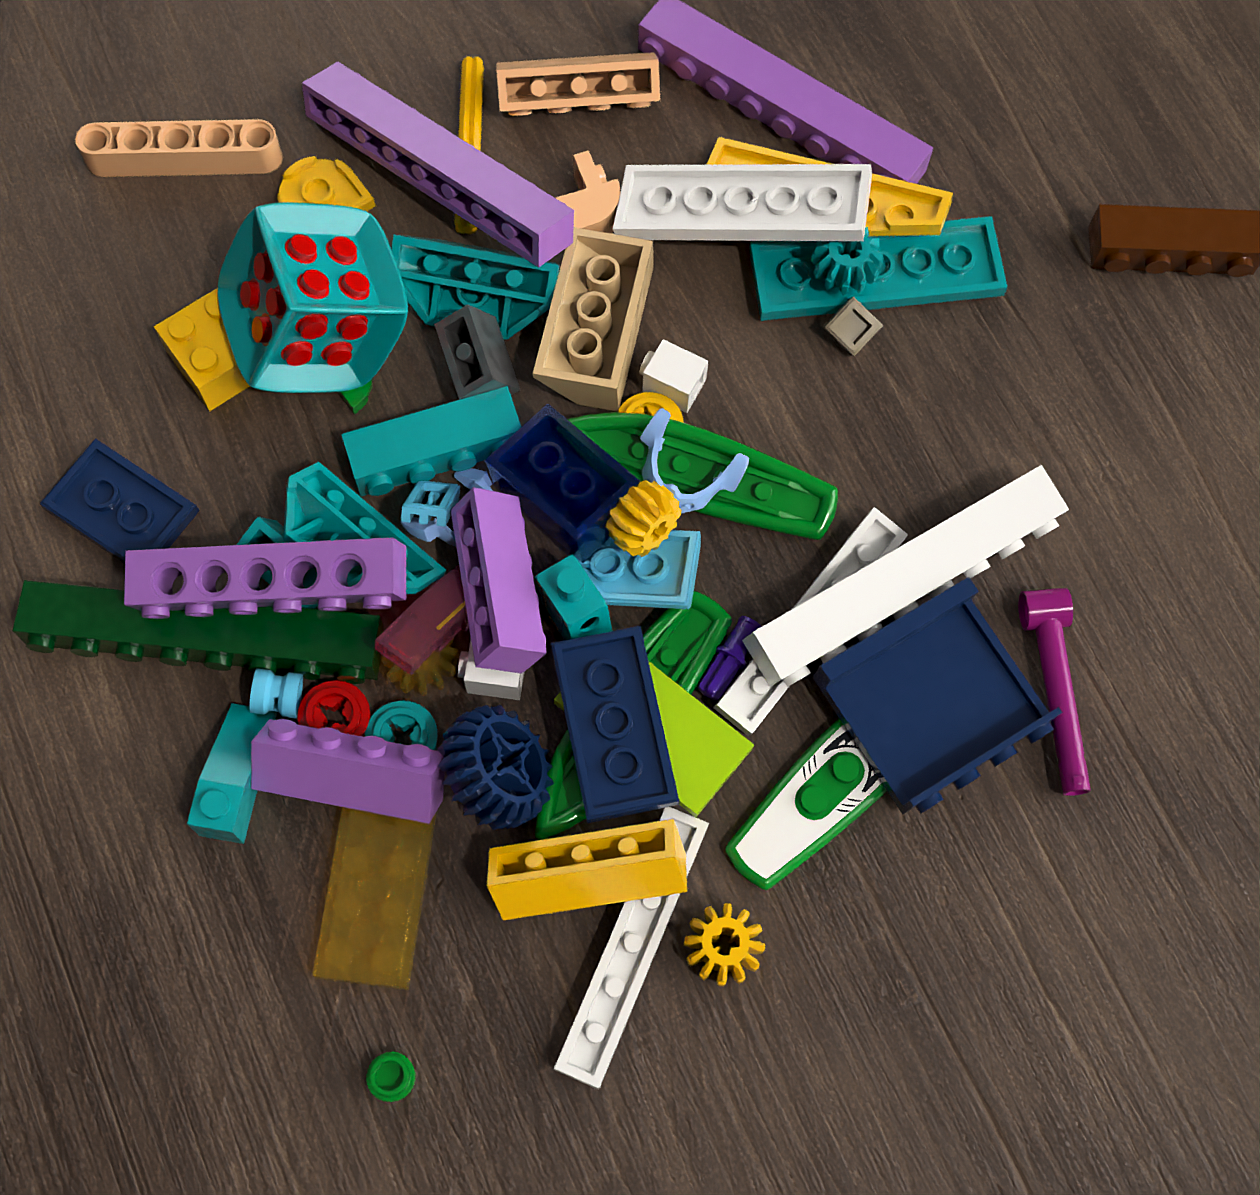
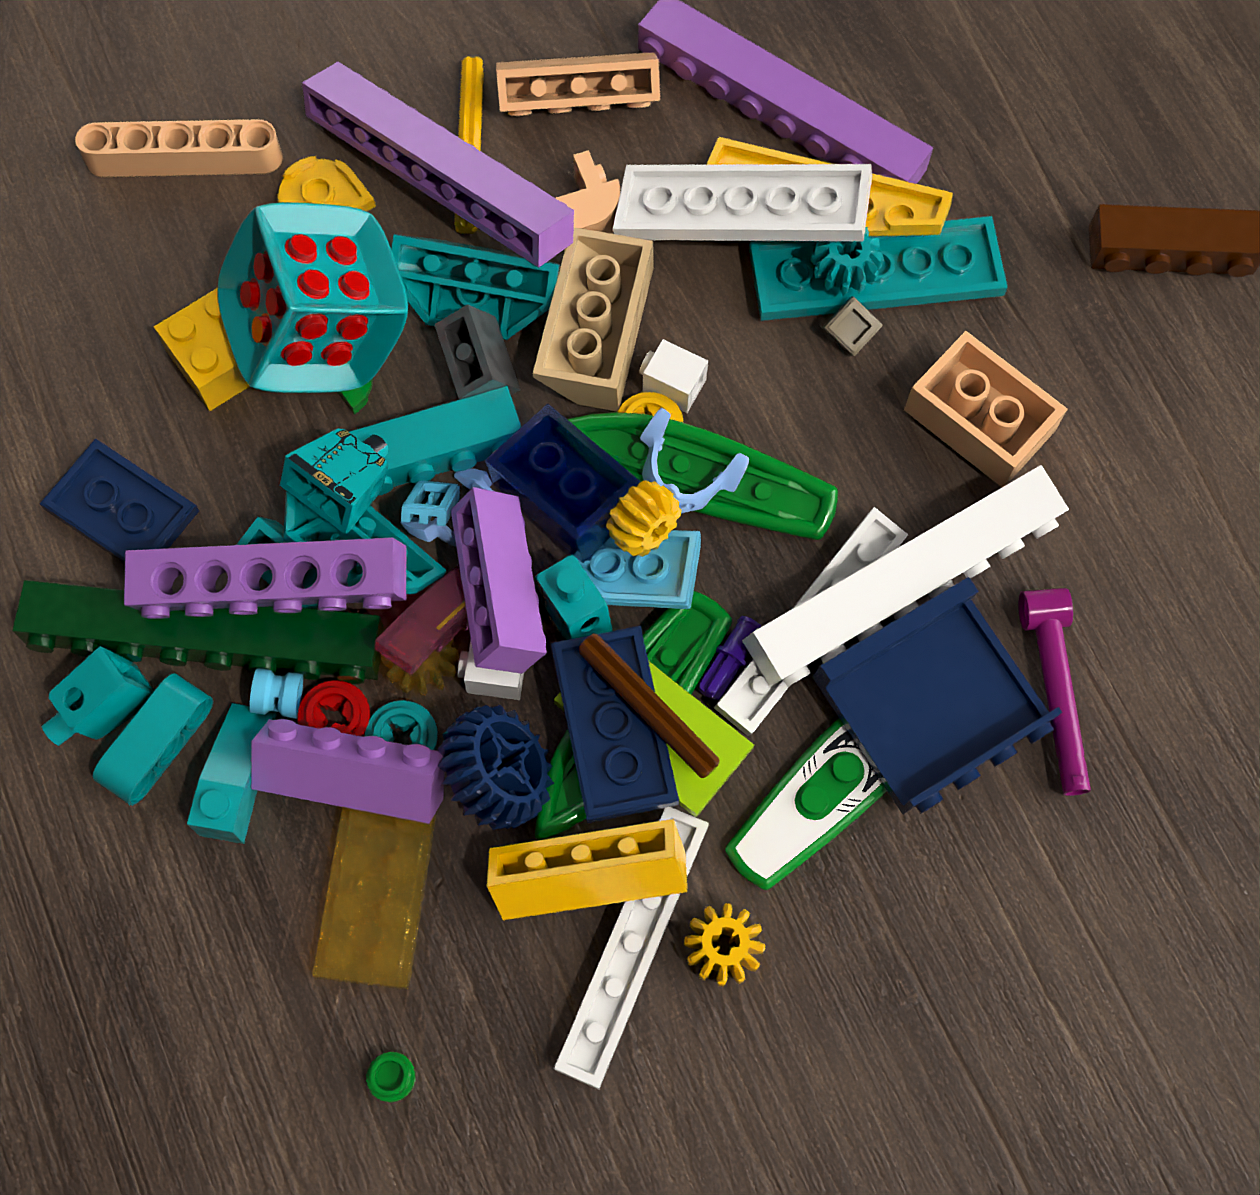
(96, 697): none -> teal torso
(152, 739): none -> teal beam
(337, 476): none -> teal torso
(649, 705): none -> reddish brown axle
(984, 409): none -> light nougat brick

